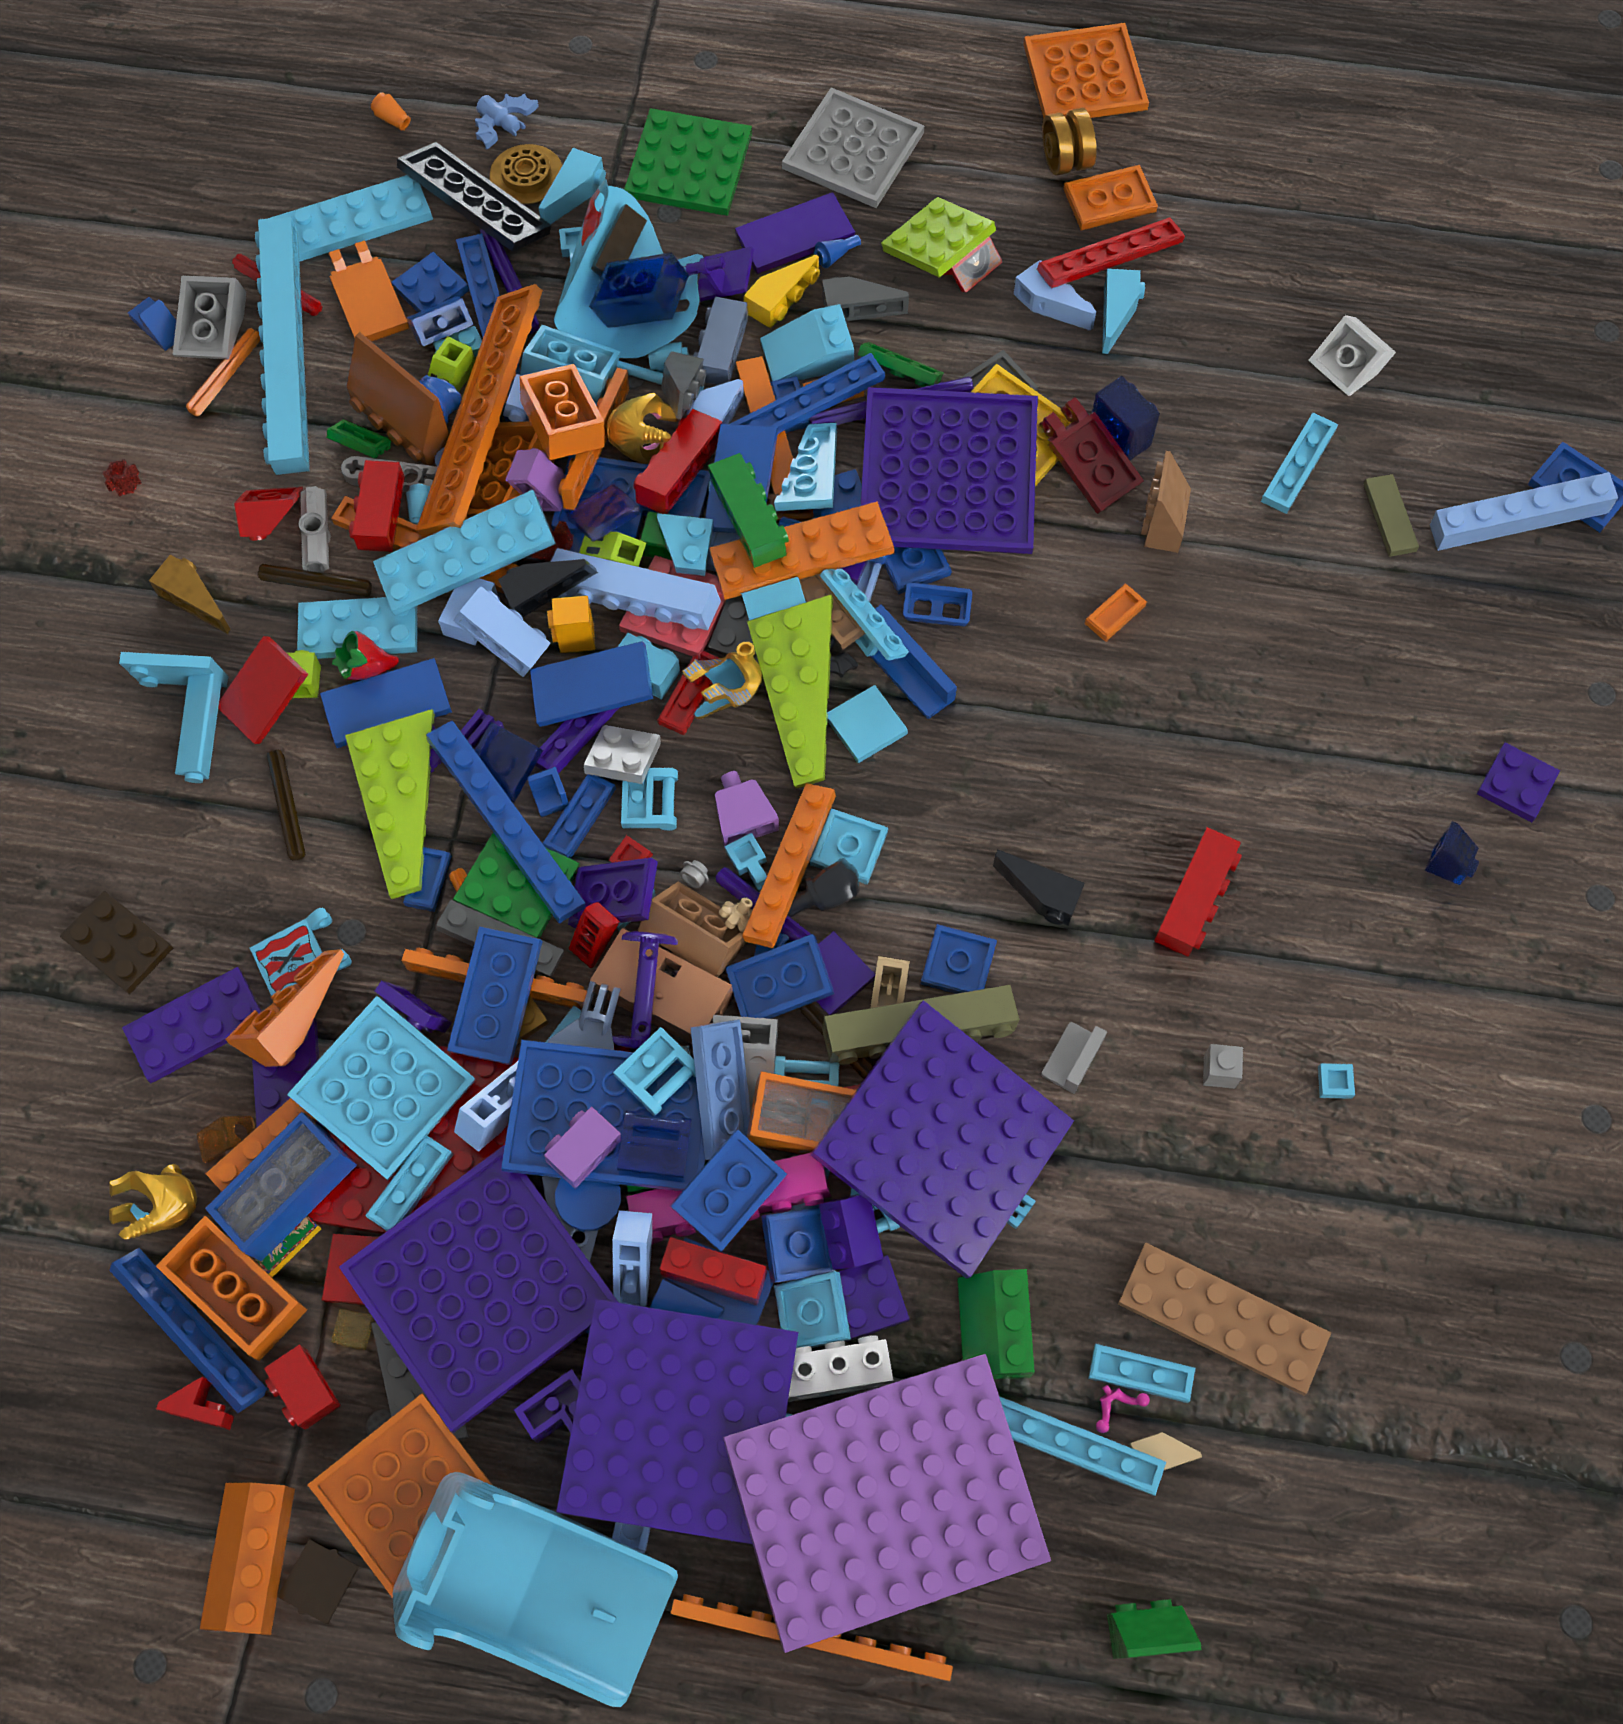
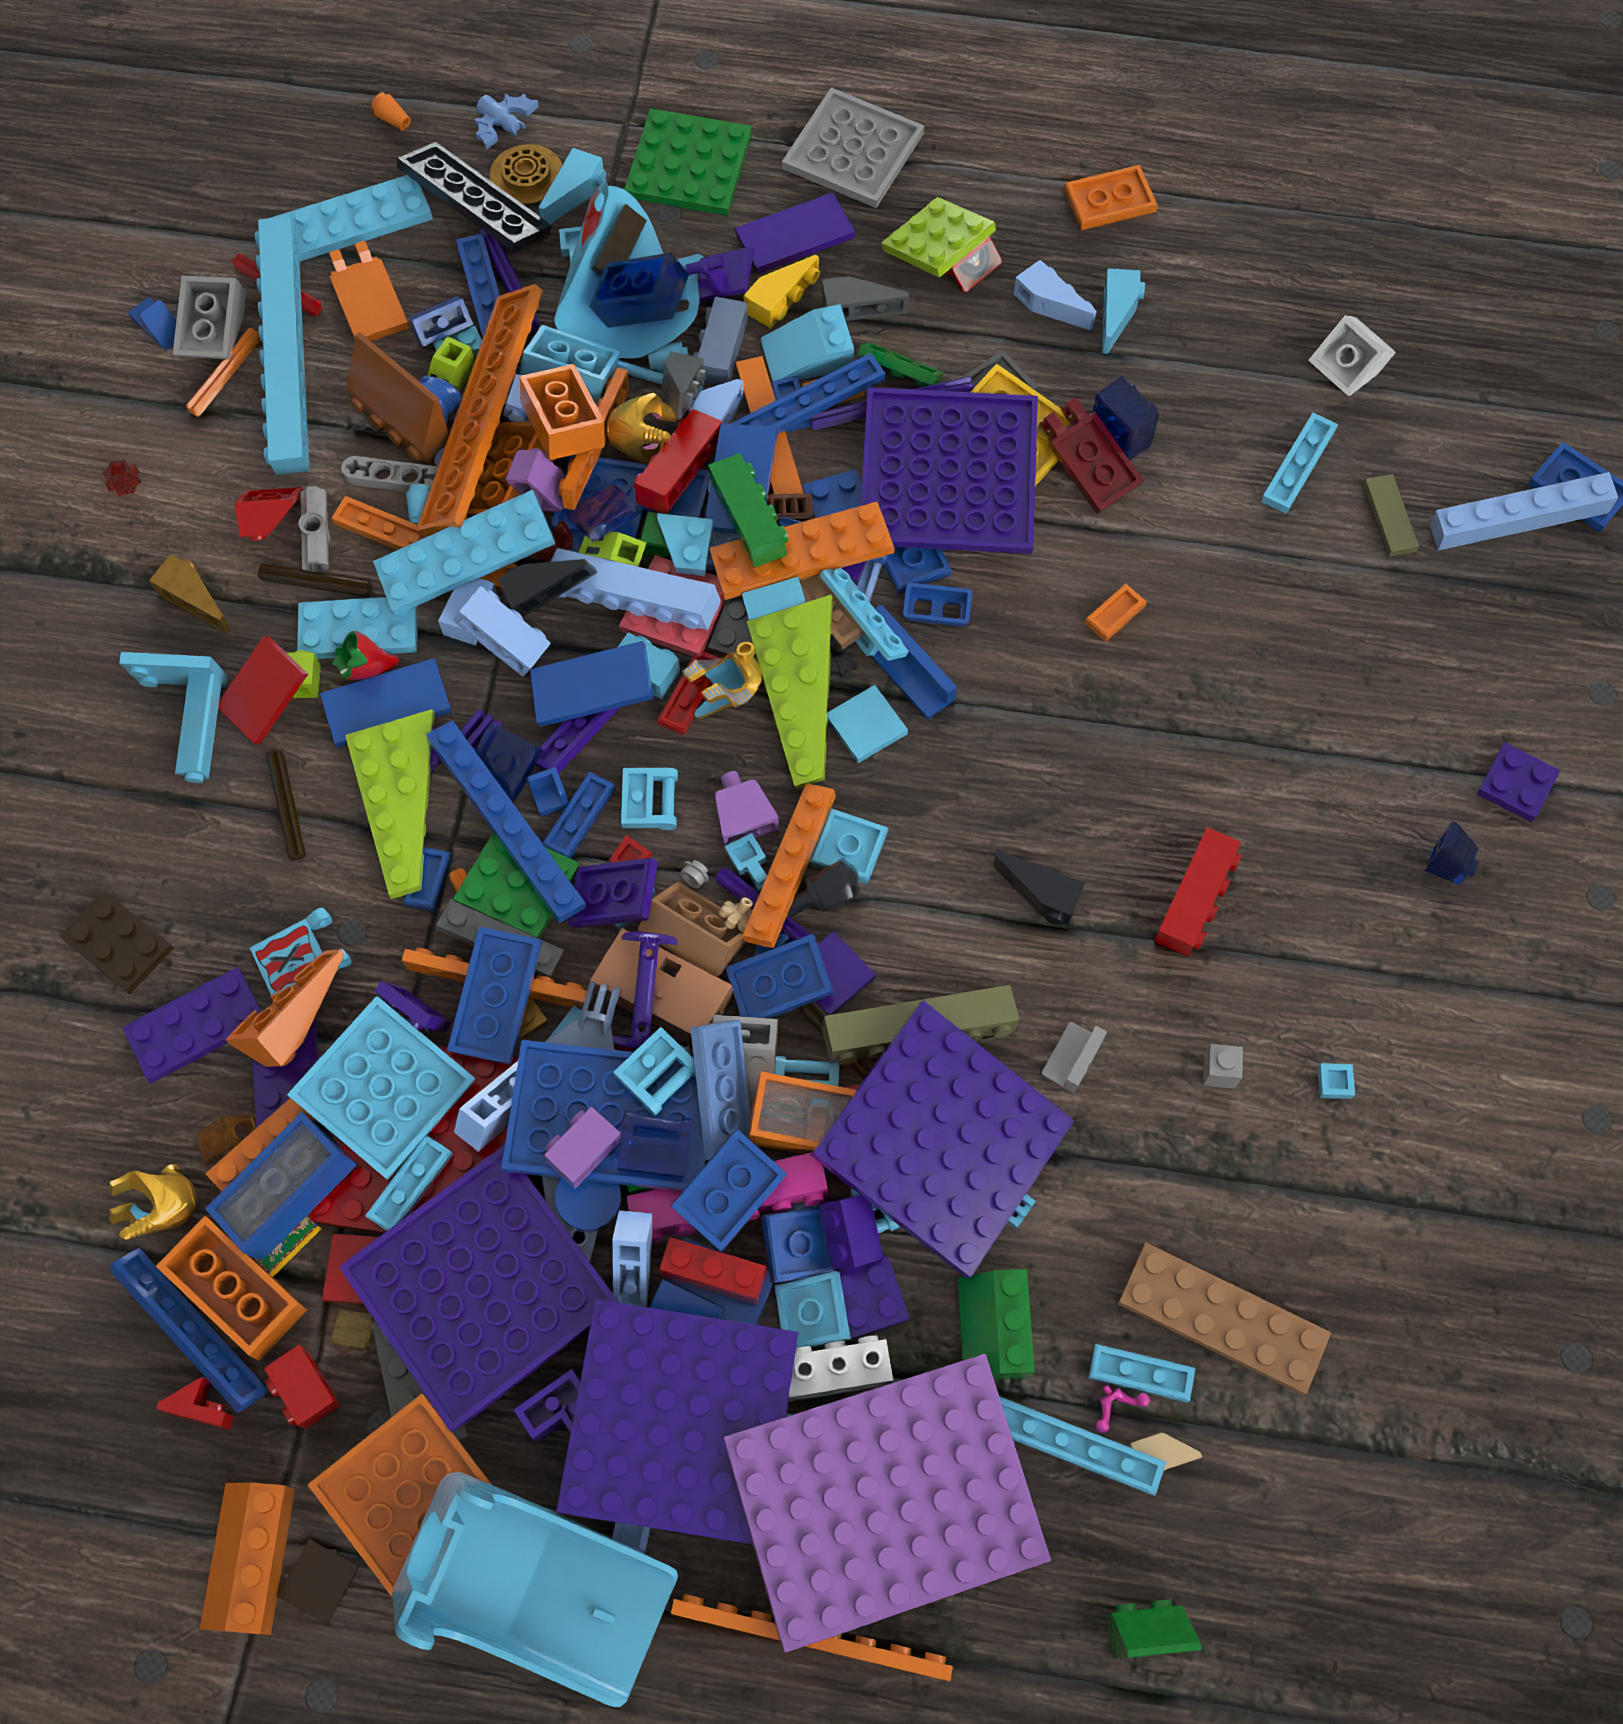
(358, 438): green tile -> none
(377, 506): red brick -> none
(429, 283): blue plate -> none
(572, 624): light orange brick -> none
(607, 925): red slope -> none
(622, 754): light grey plate -> none
(812, 472): medium azure wing -> none
(832, 250): blue cone -> none
(889, 982): tan slope -> none
(958, 960): blue tile -> none
(1069, 141): pearl gold wheel -> none
(1086, 70): orange plate -> none
(1110, 252): red tile -> none
(1166, 507): medium nougat slope -> none

